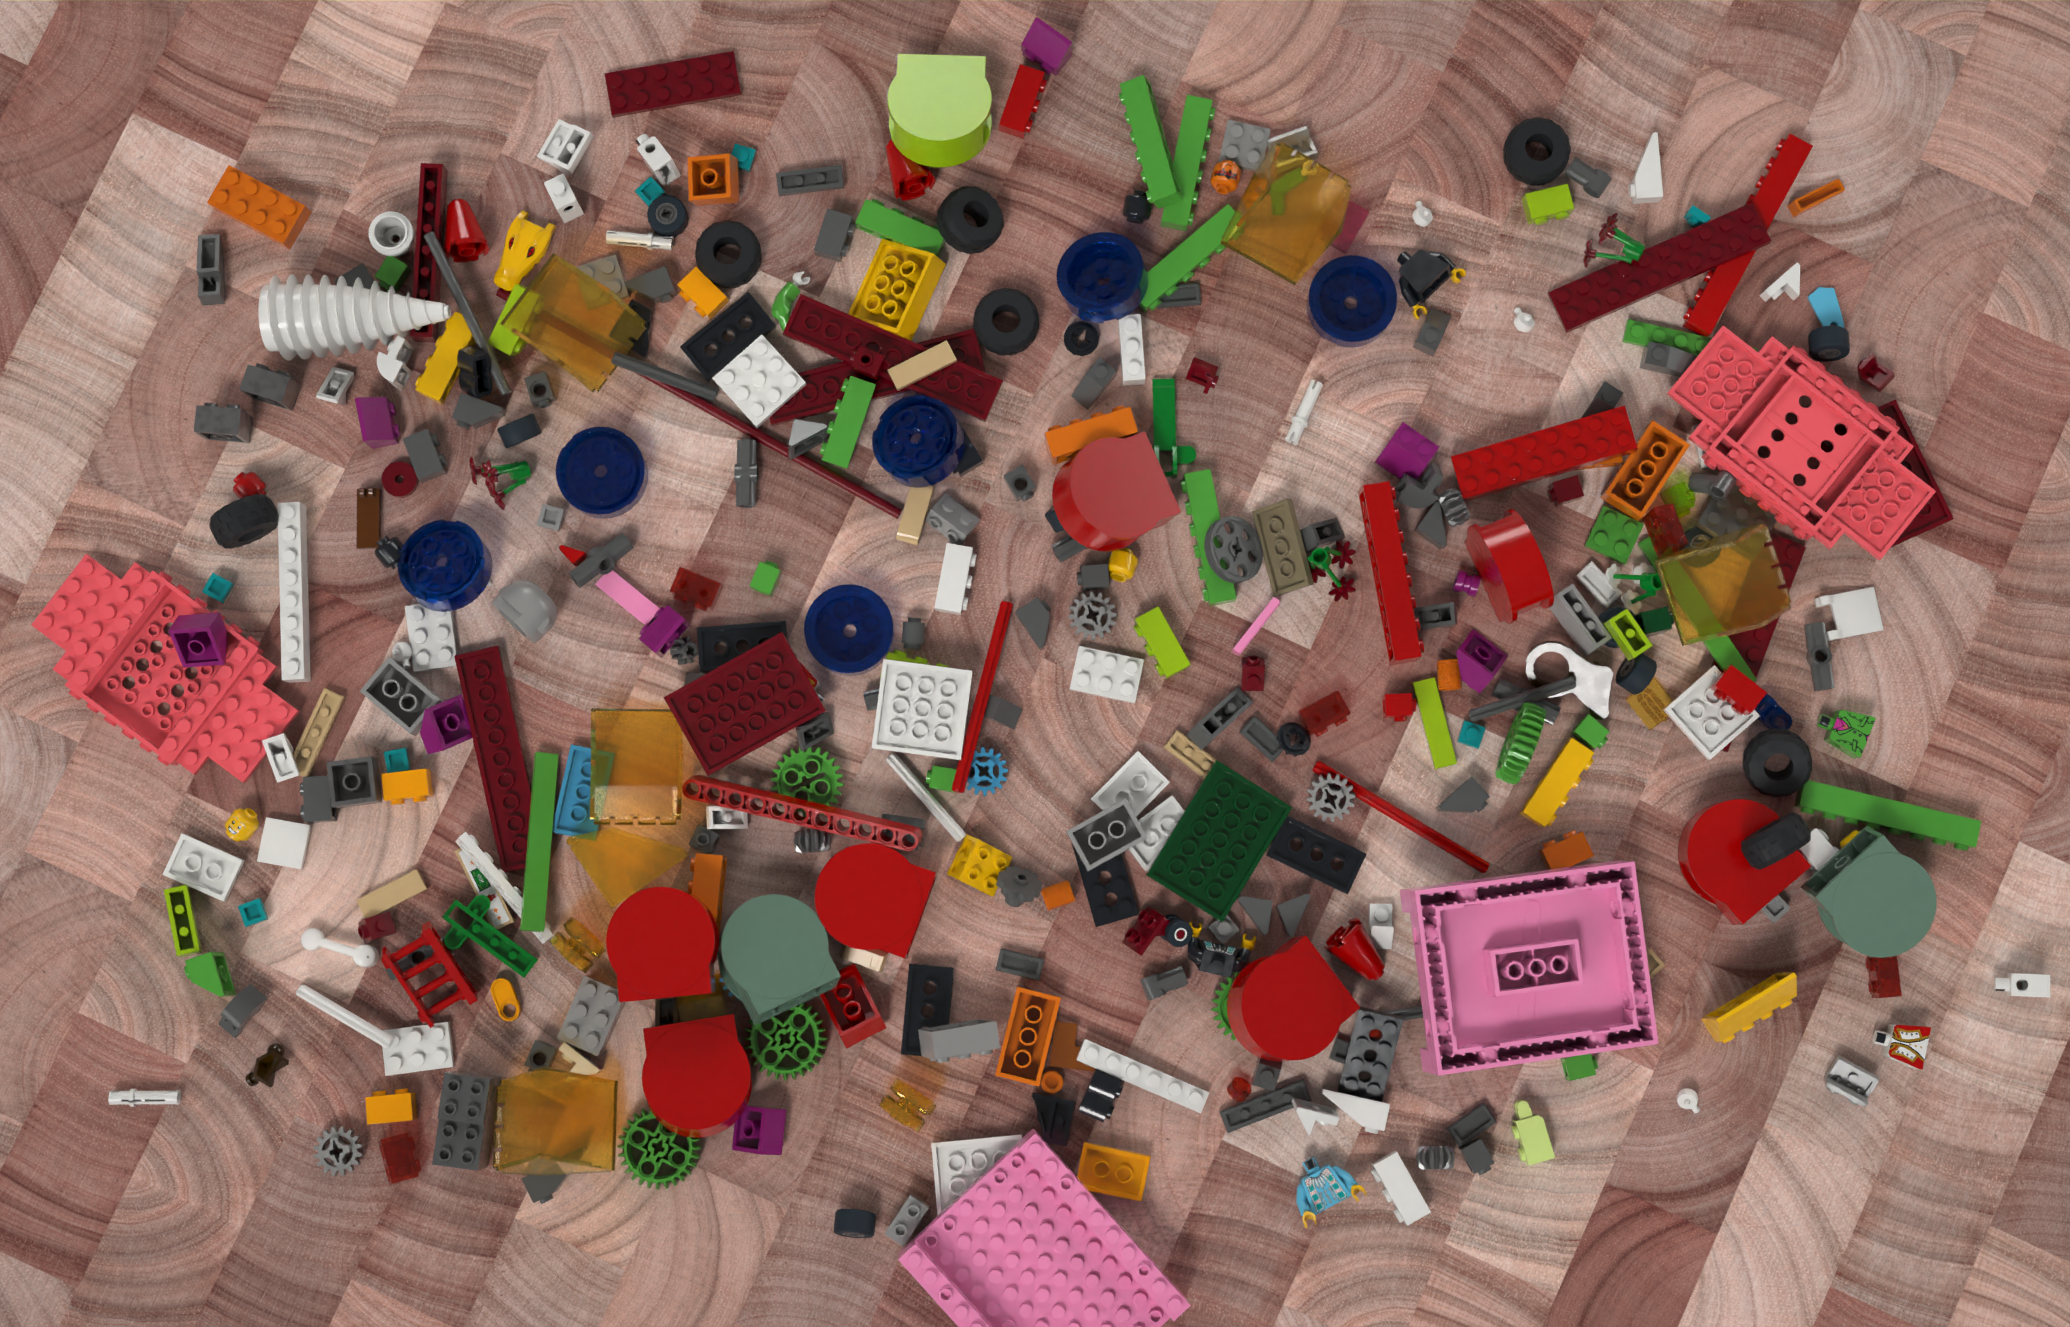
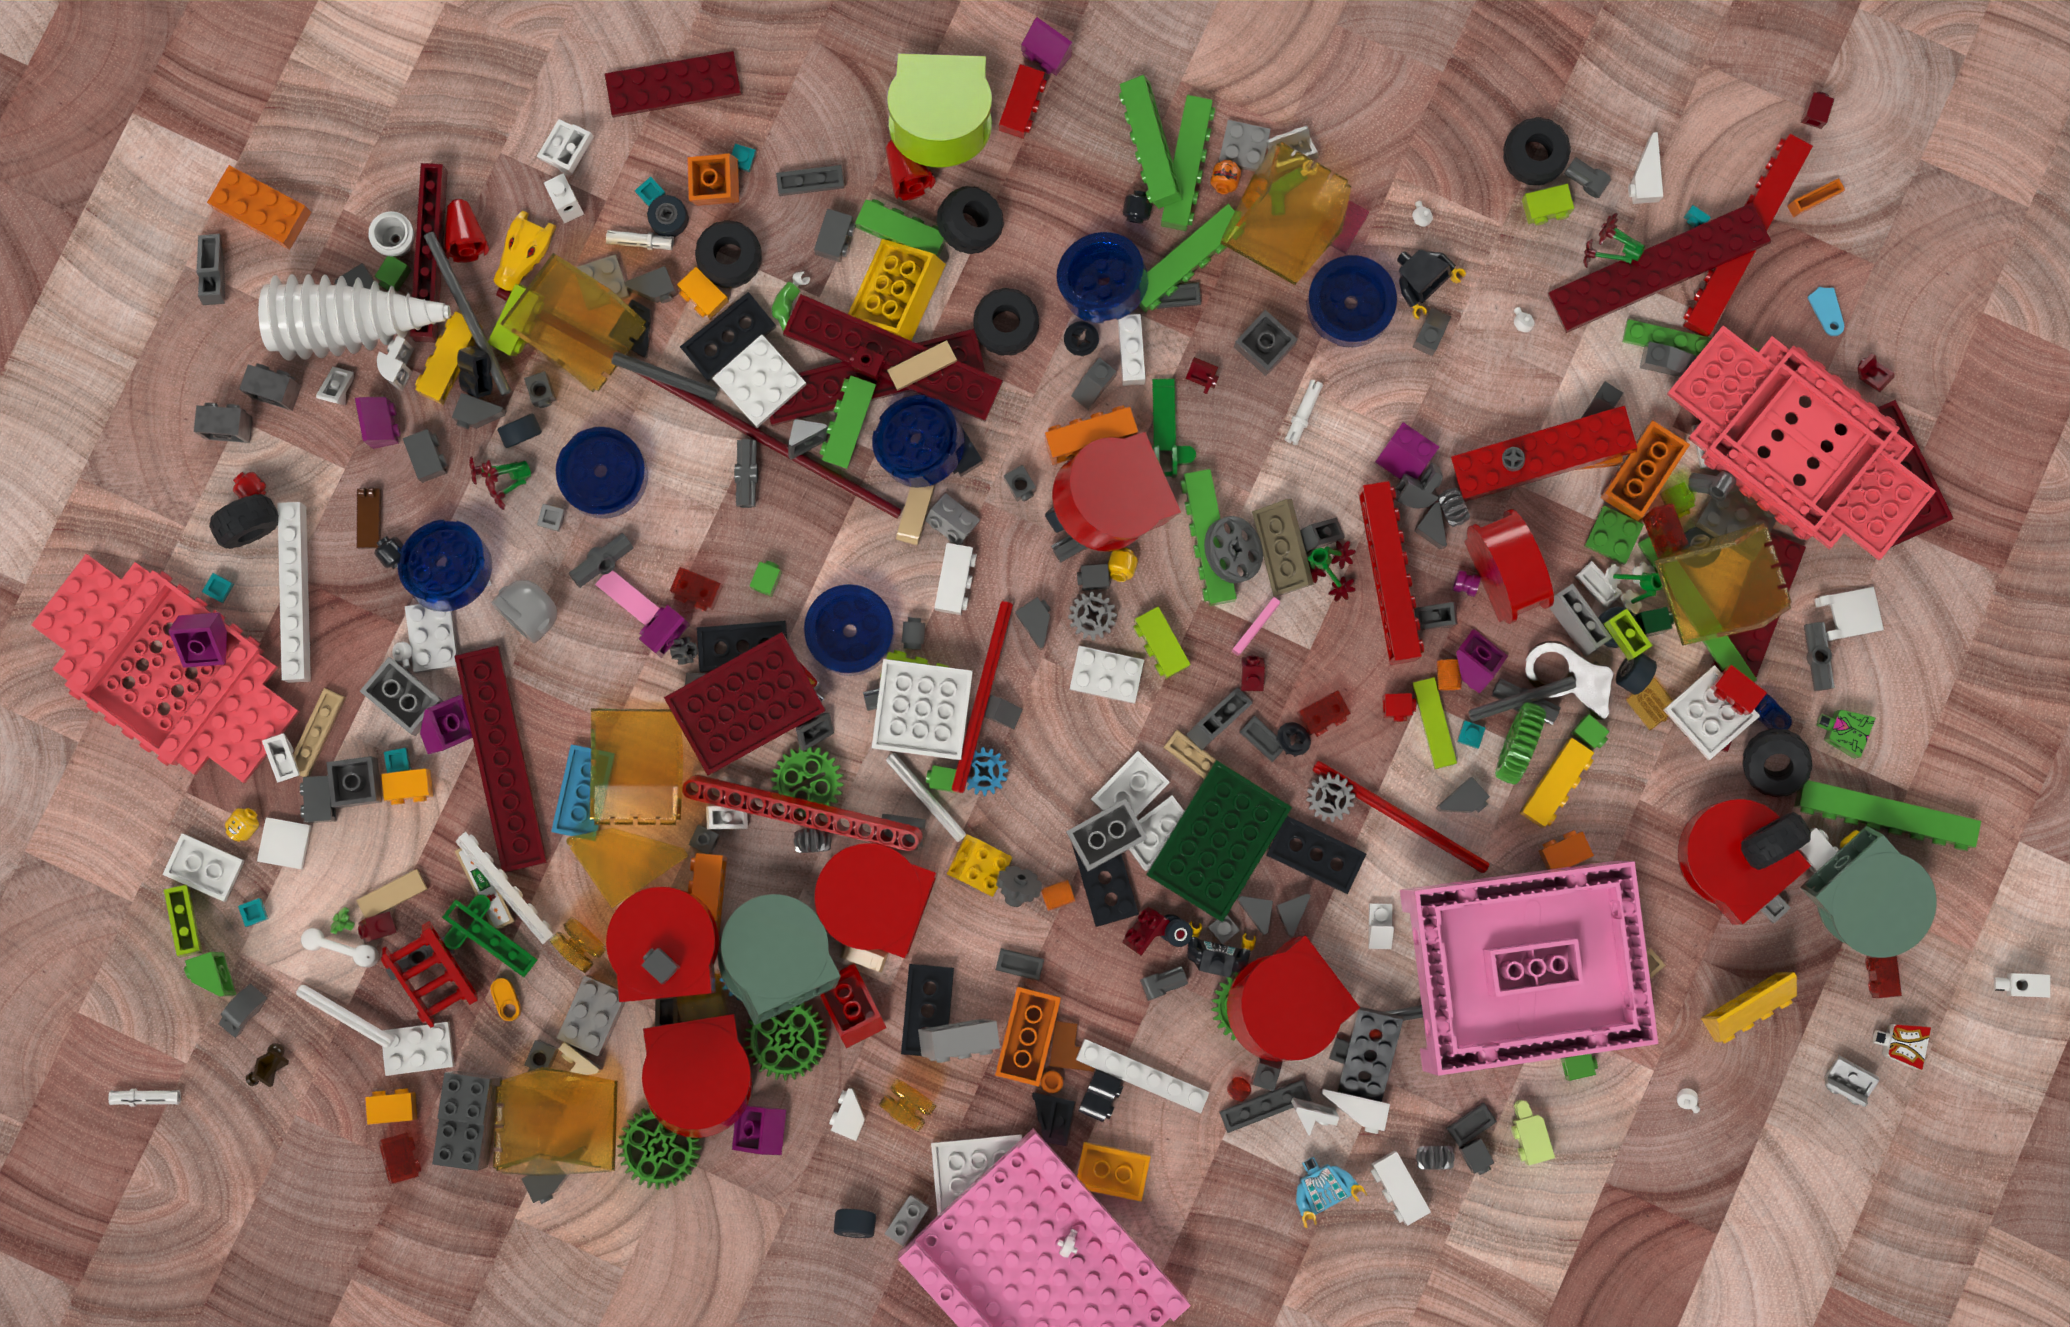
(336, 1141): light grey gear -> none
(341, 921): none -> bright green plant
(390, 476): dark red piece -> none
(539, 842): bright green tile -> none
(573, 555): red slope -> none
(657, 159): white torso -> none
(660, 965): none -> dark grey brick
(850, 1116): none -> white slope
(1067, 1245): none -> white piece
(1265, 342): none -> flat silver brick
(1356, 950): red cone -> none
(1513, 454): none -> dark grey wheel
(1565, 491): dark red brick -> none
(1787, 282): white slope -> none
(1817, 110): none -> dark red brick
(1829, 343): black wheel -> none

